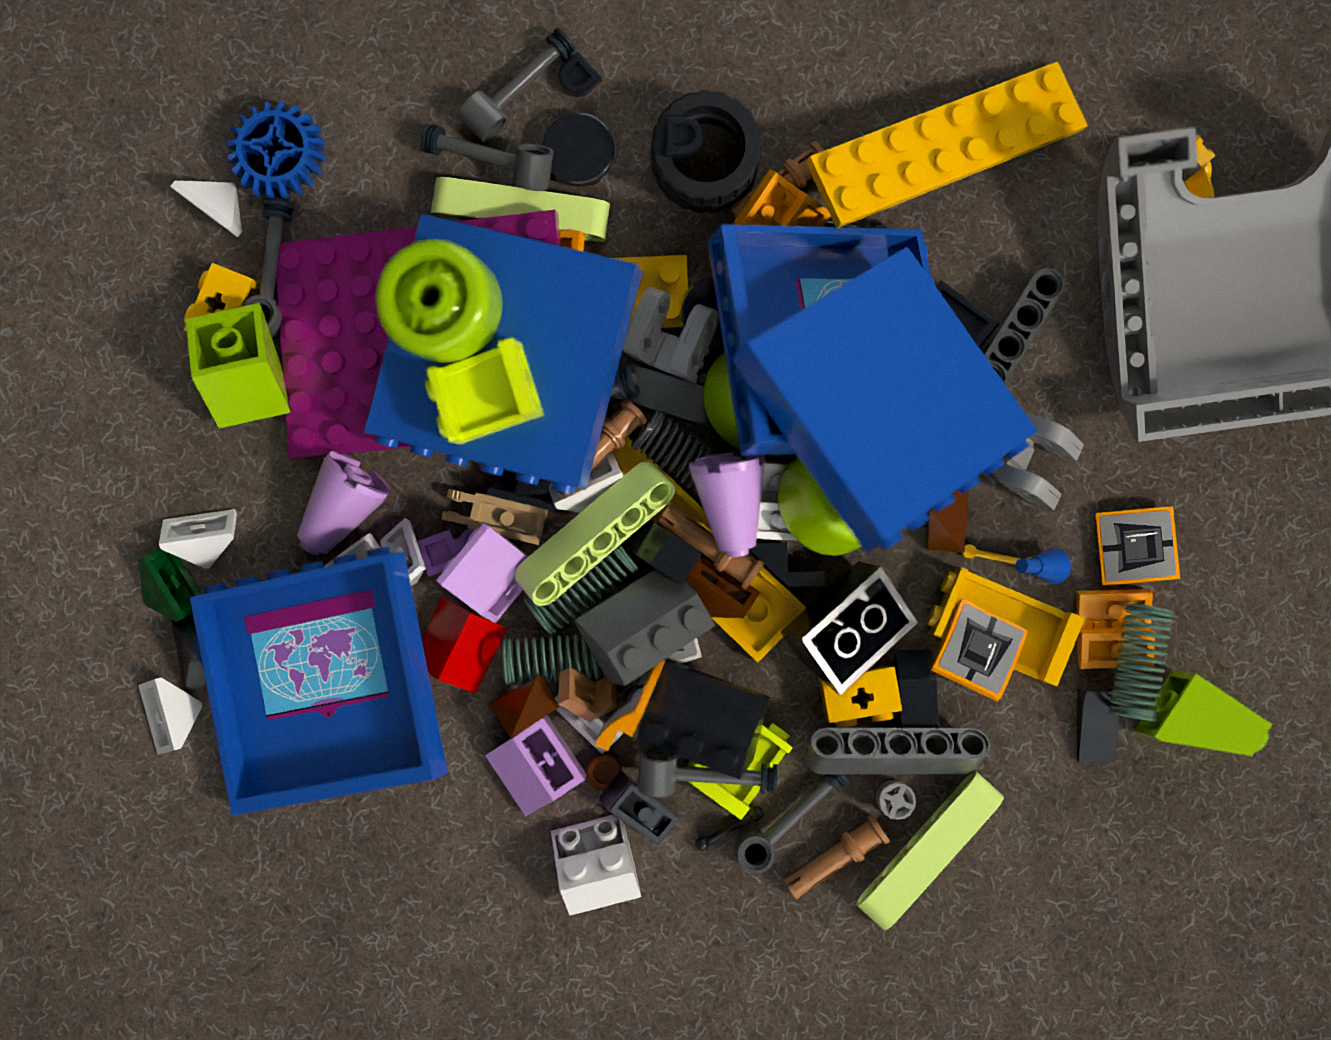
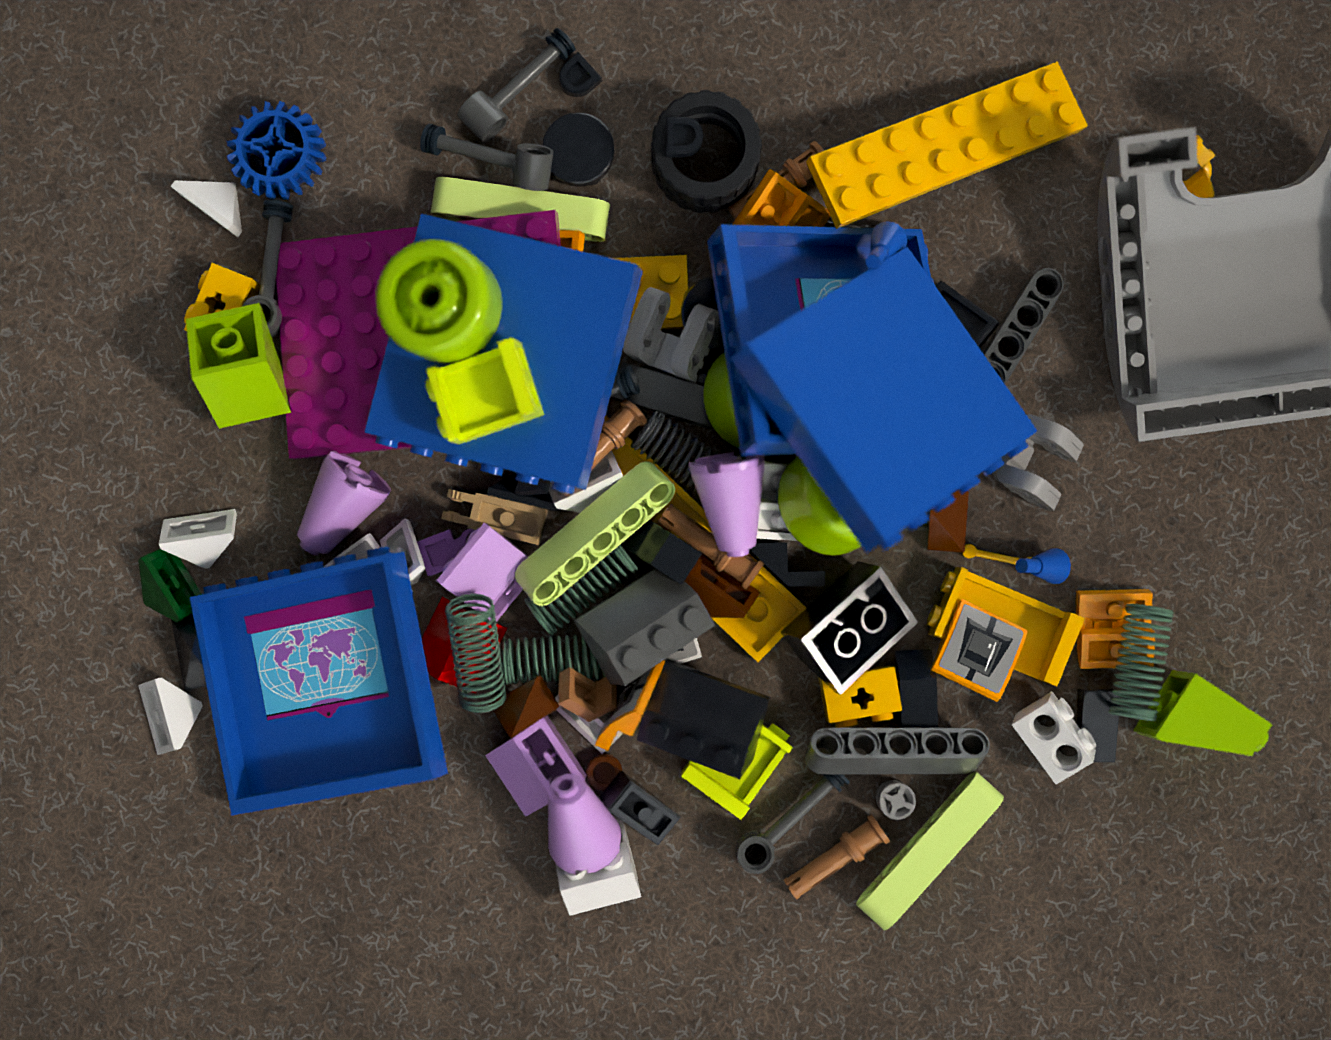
(470, 622): none -> sand green piece
(580, 826): none -> lavender cone
(659, 773): dark grey piece -> none
(754, 815): black hinge -> none
(886, 241): none -> blue cone
(1045, 741): none -> white brick
(1137, 545): slope -> none

